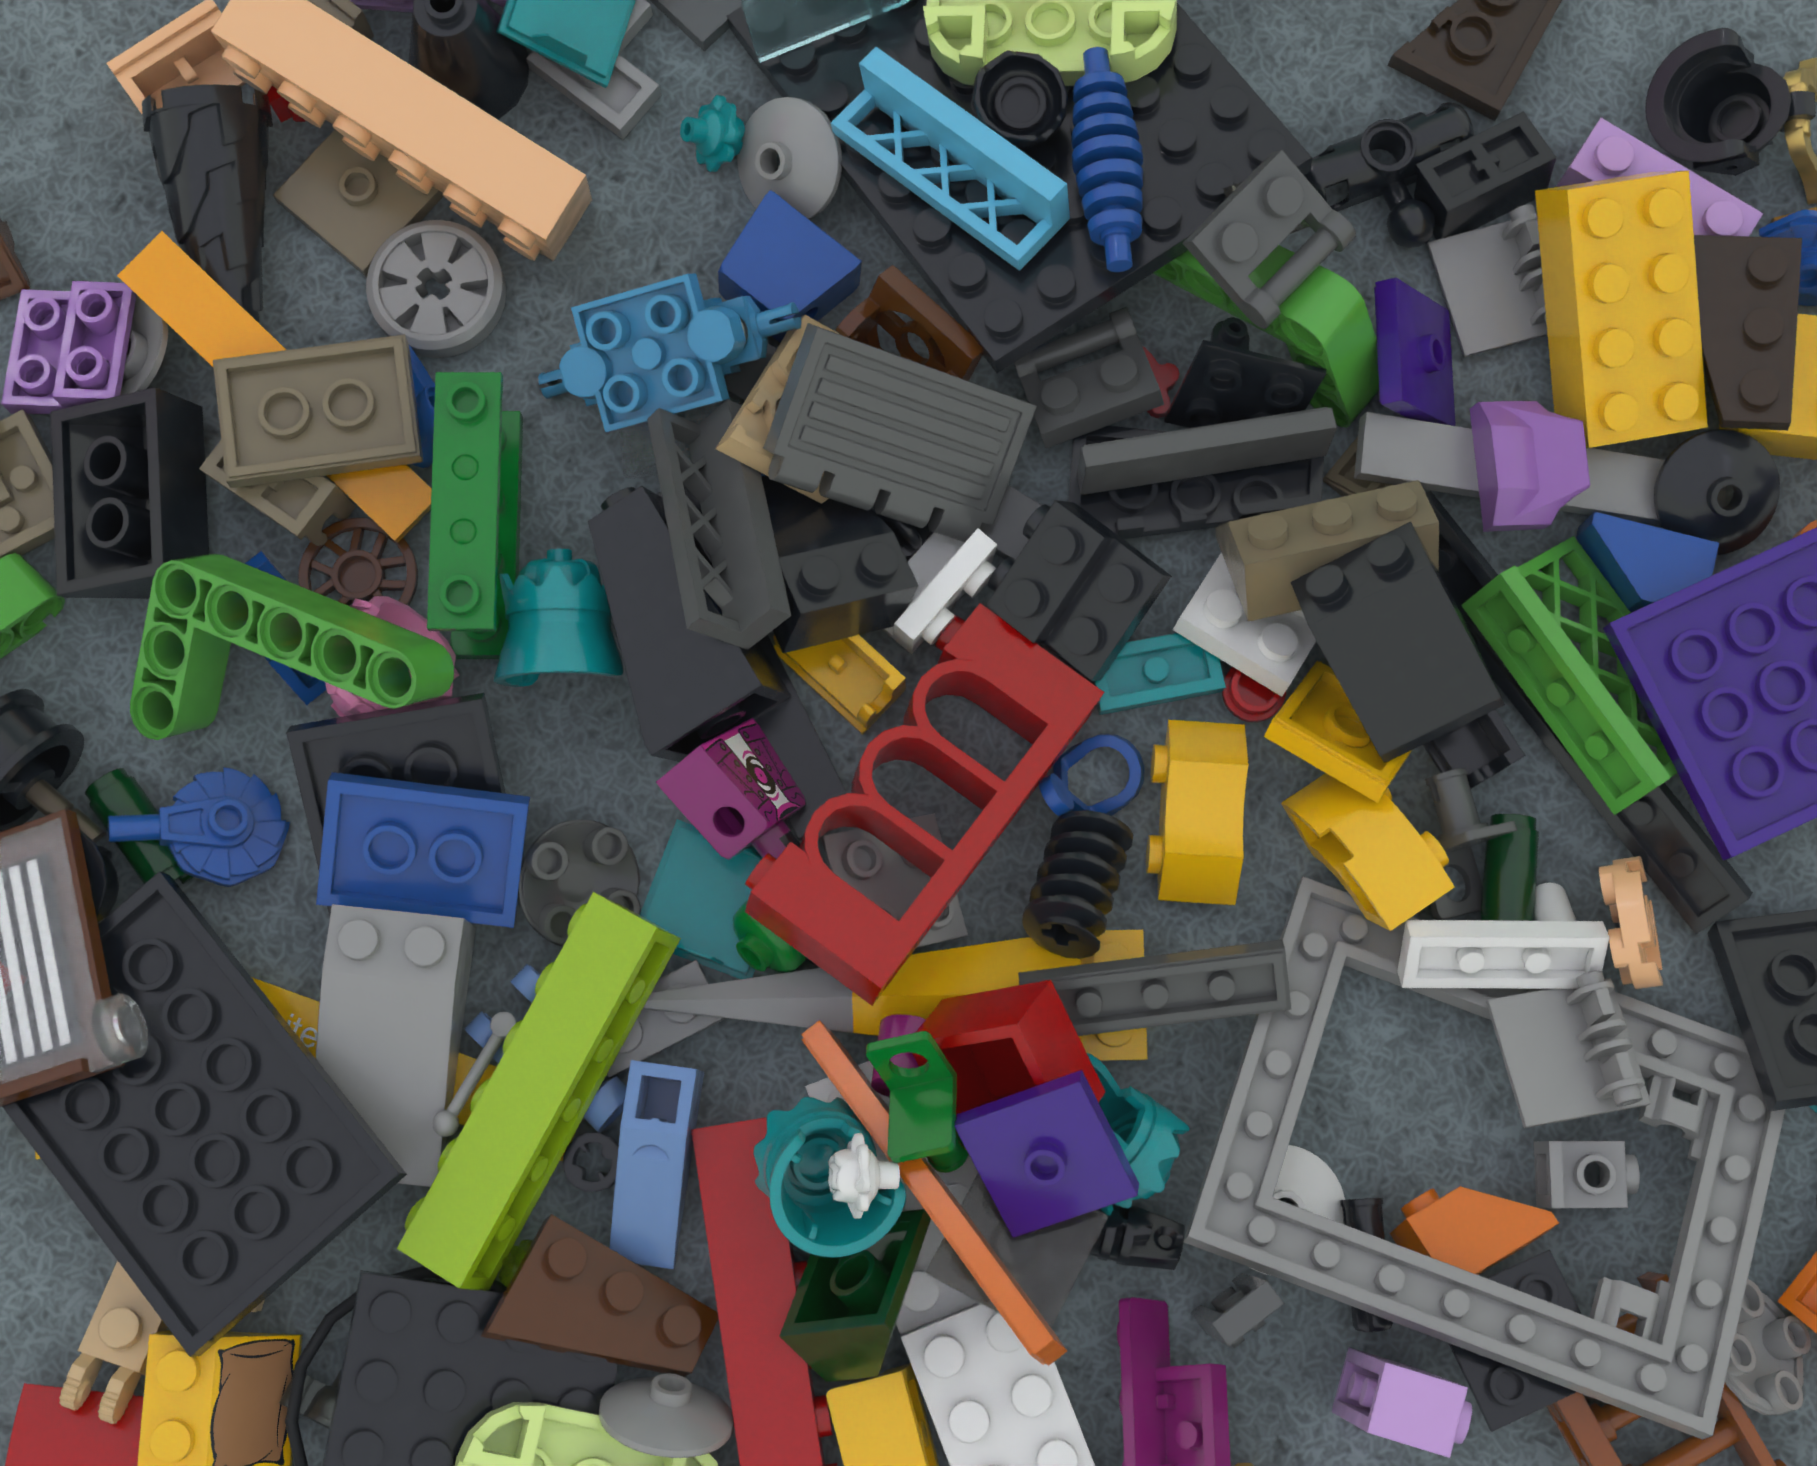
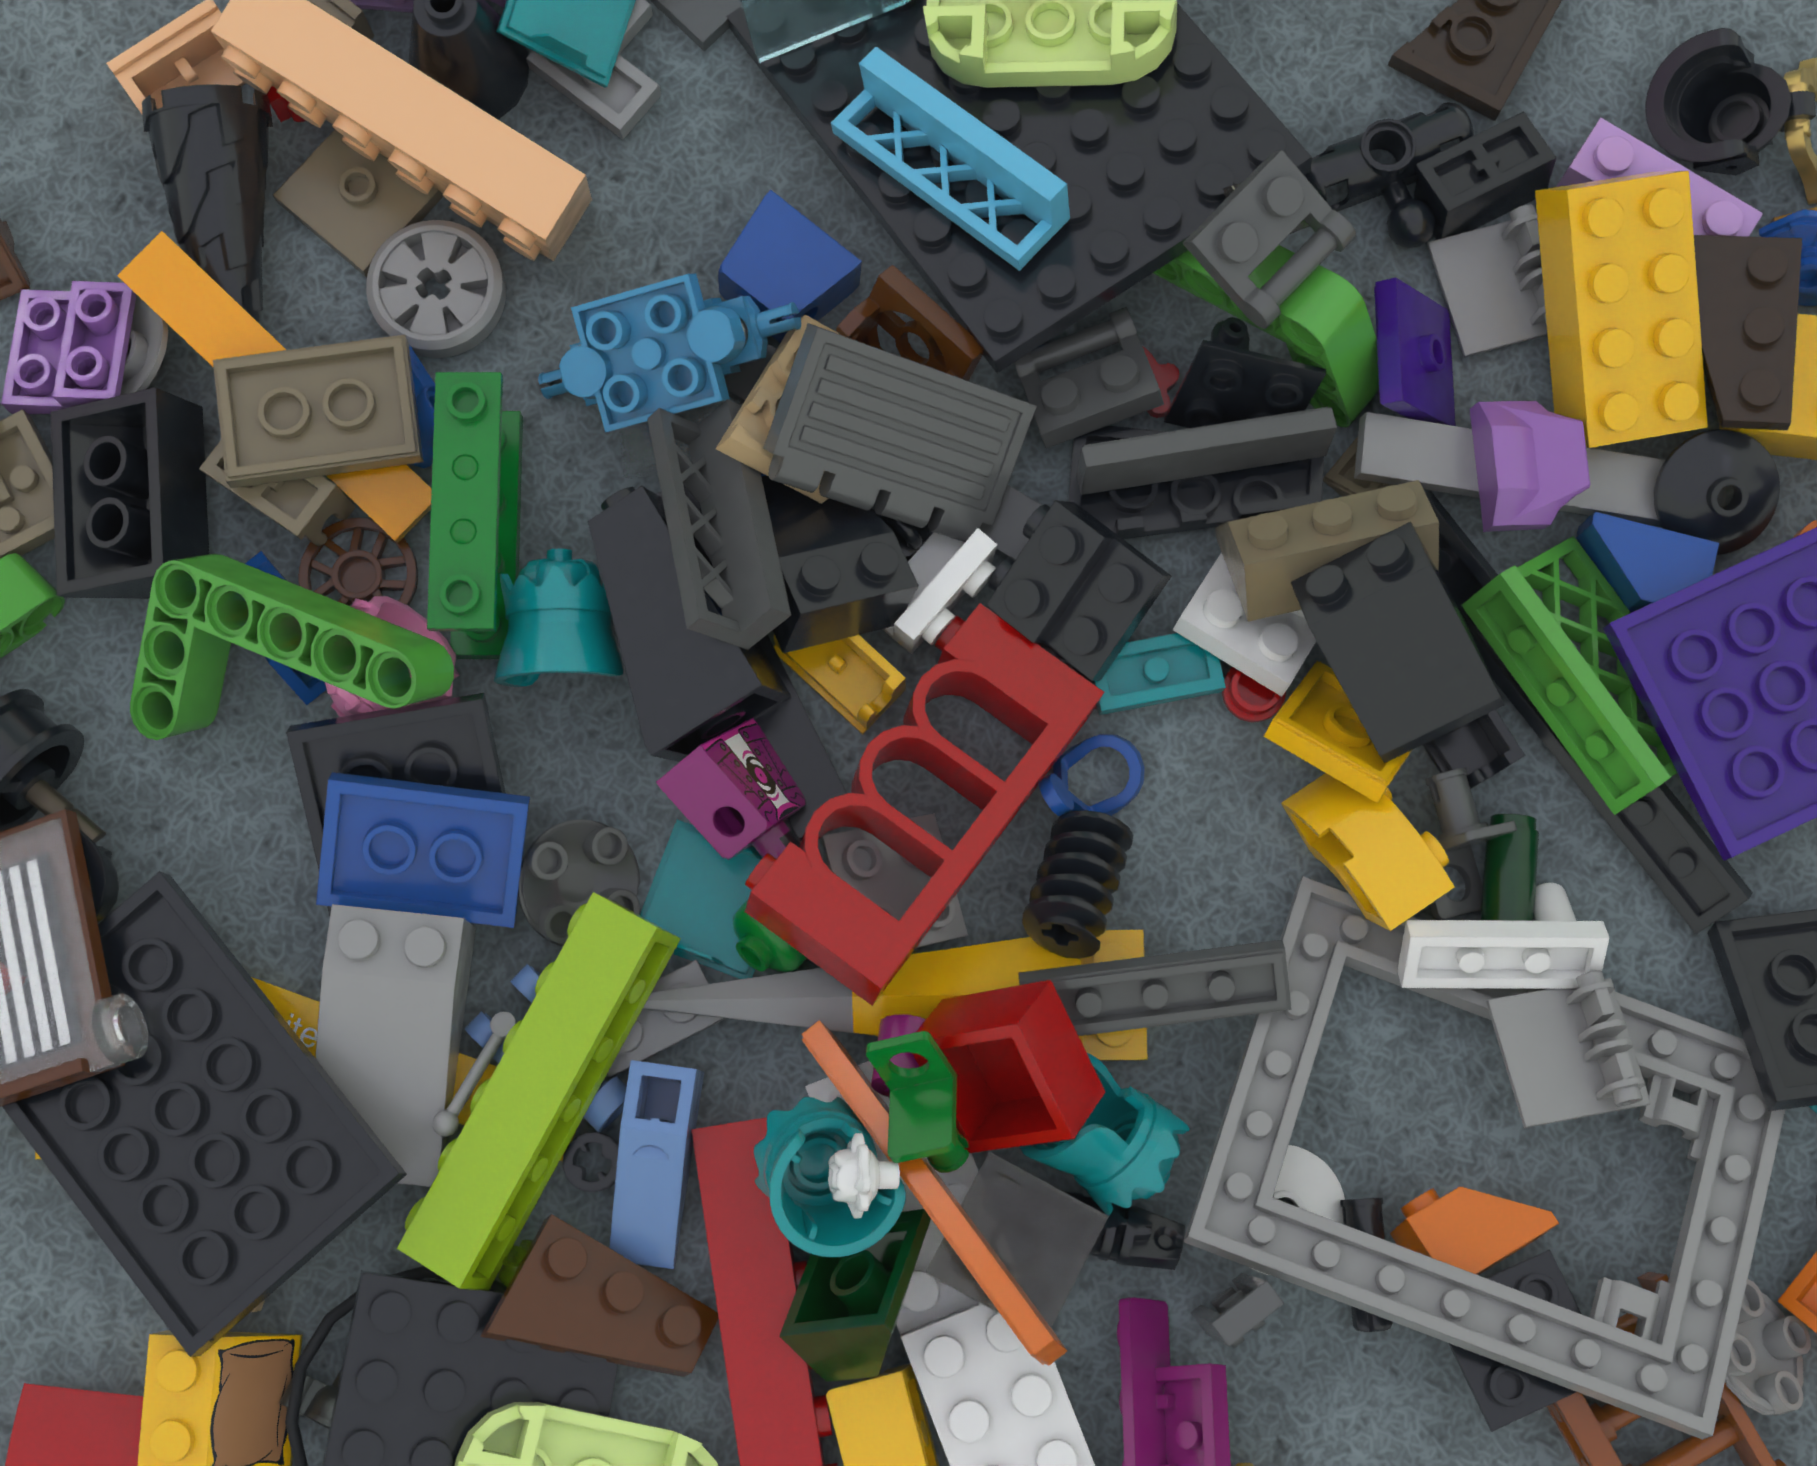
(117, 1336): tan hinge -> none
(122, 795): dark green piece -> none
(217, 830): blue piece -> none
(666, 1416): light grey dish -> none
(715, 133): teal plant -> none
(806, 150): light grey dish -> none
(1020, 98): black hair -> none
(1047, 1154): dark purple plate -> none
(1107, 159): blue piece -> none
(1200, 812): yellow brick -> none
(1402, 1403): lavender brick -> none
(1562, 1180): light grey brick -> none
(1636, 942): light nougat plate -> none

